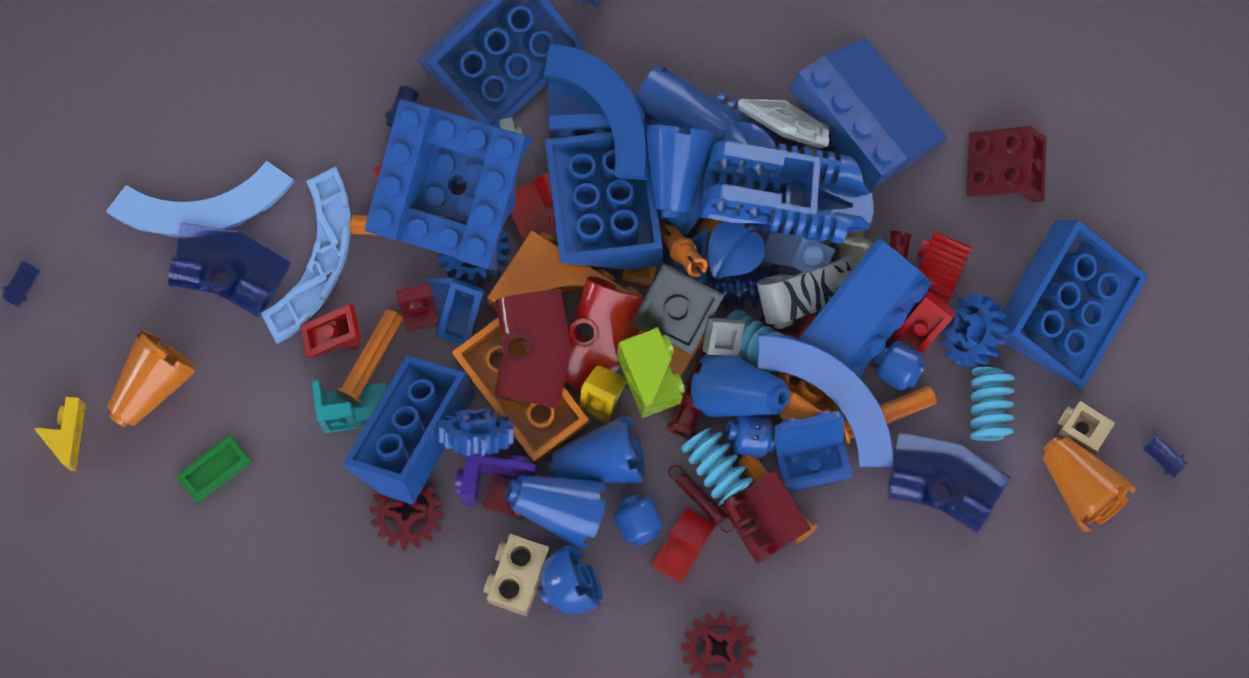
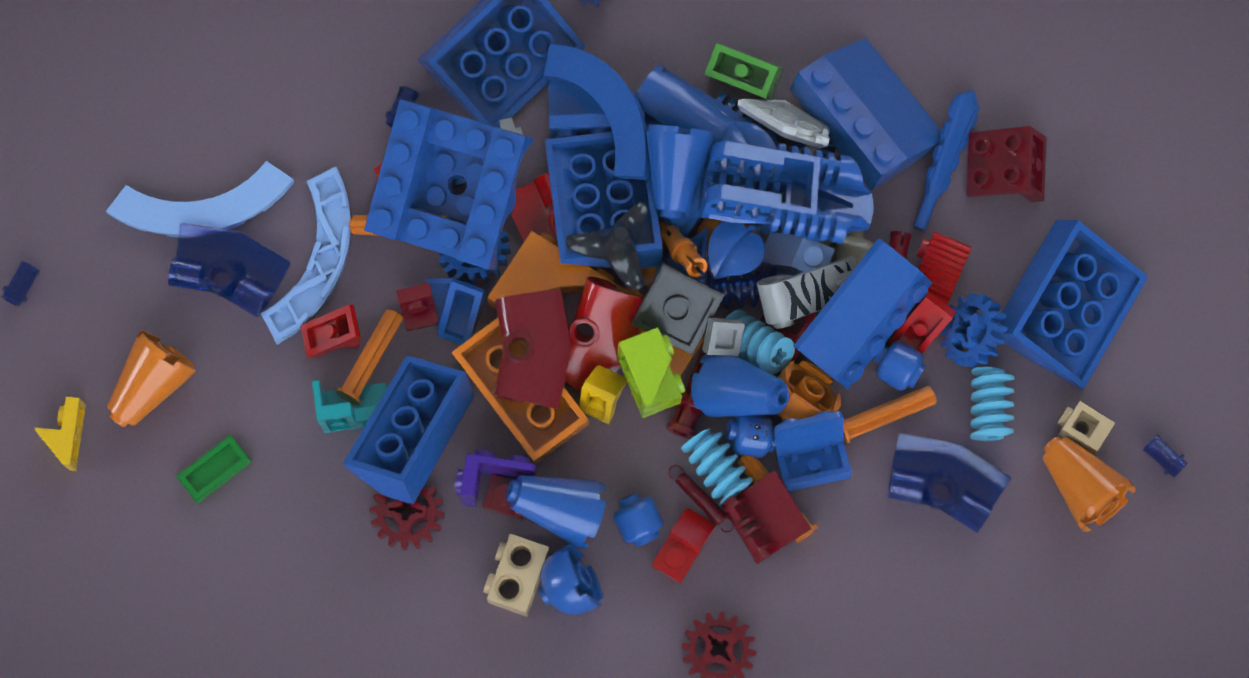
(476, 432): blue gear -> none
(602, 455): blue cone -> none
(616, 245): none -> black piece
(744, 71): none -> bright green brick
(840, 383): tile -> none
(954, 138): none -> blue sword

